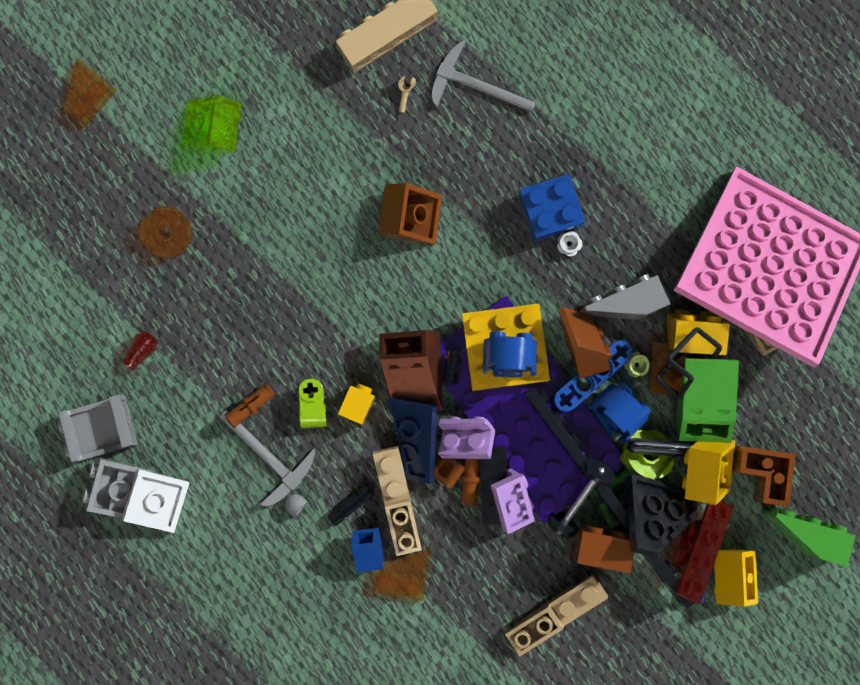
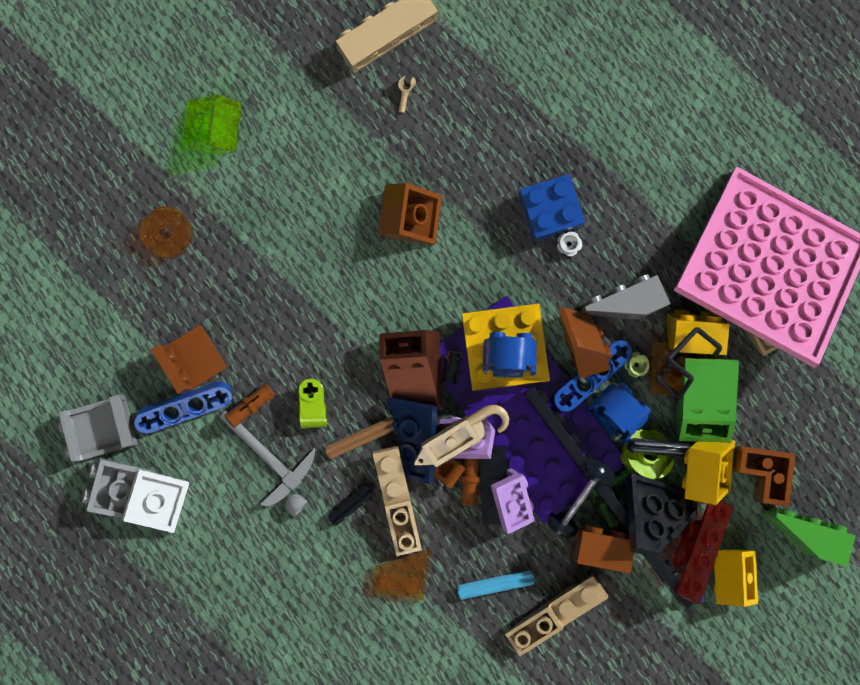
(86, 94): clear orange wing -> none
(141, 348): clear red cone -> none
(181, 403): none -> blue beam
(189, 360): none -> dark orange bracket
(357, 403): yellow brick -> none
(359, 438): none -> medium nougat axle
(367, 550): blue brick -> none
(447, 72): light grey piece -> none
(459, 436): none -> tan plate
(495, 584): none -> medium azure axle

